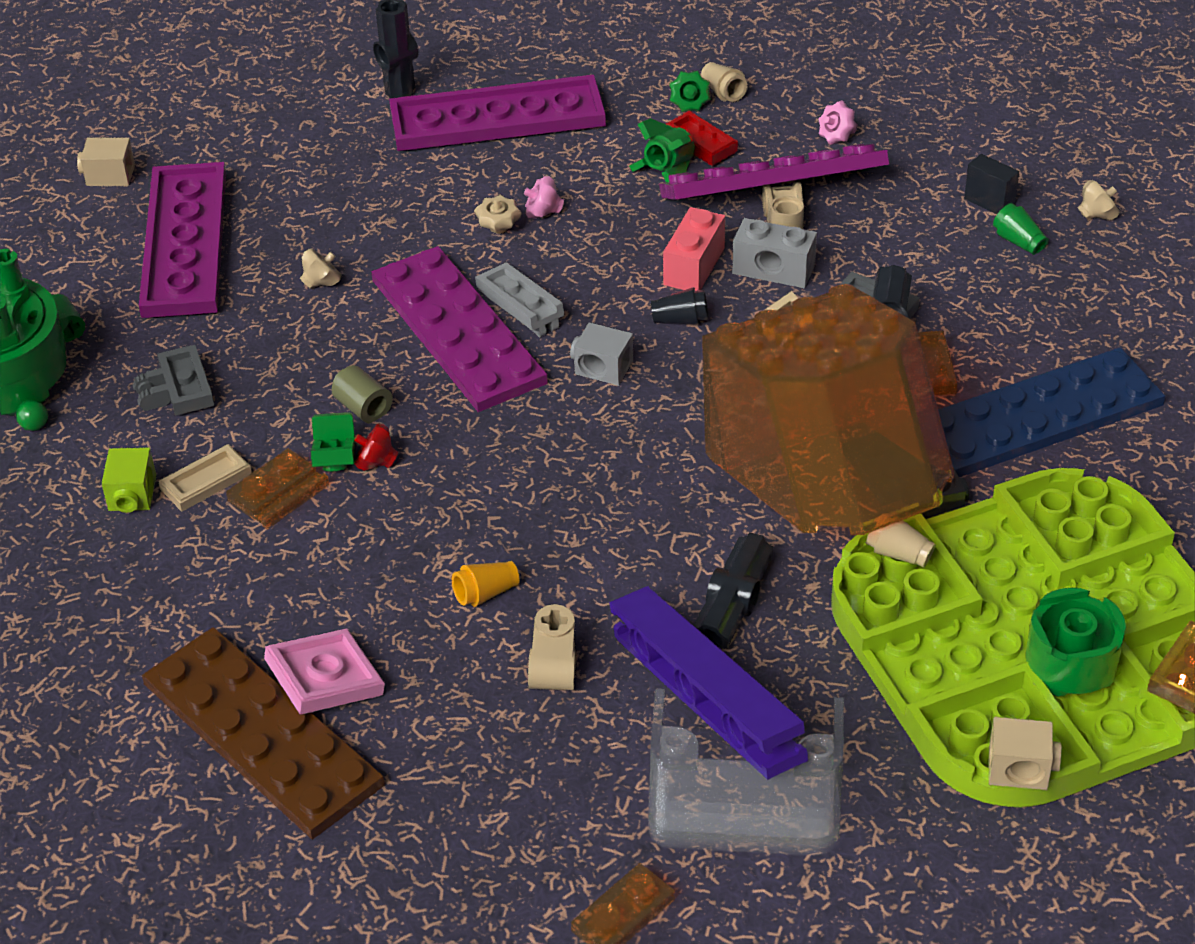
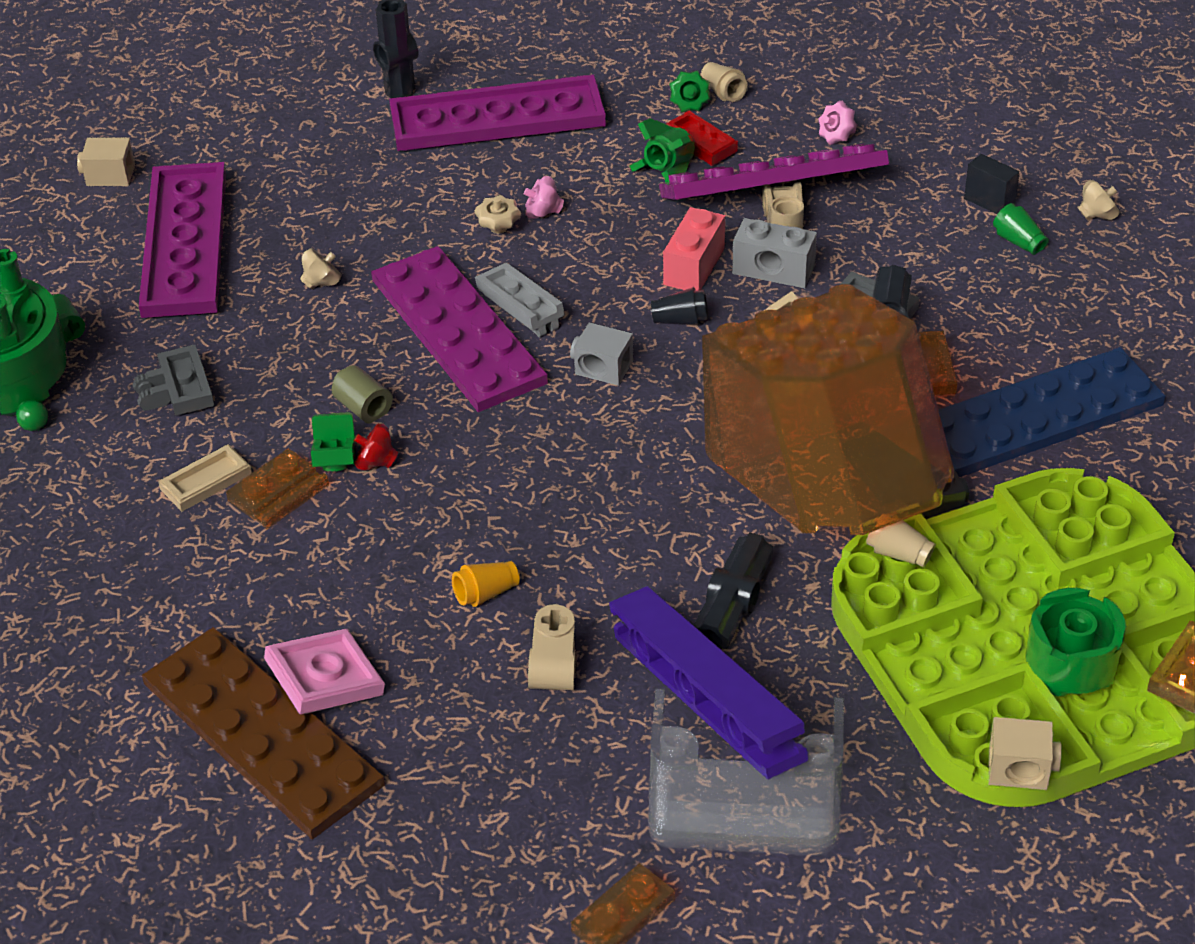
(129, 479): lime brick -> none

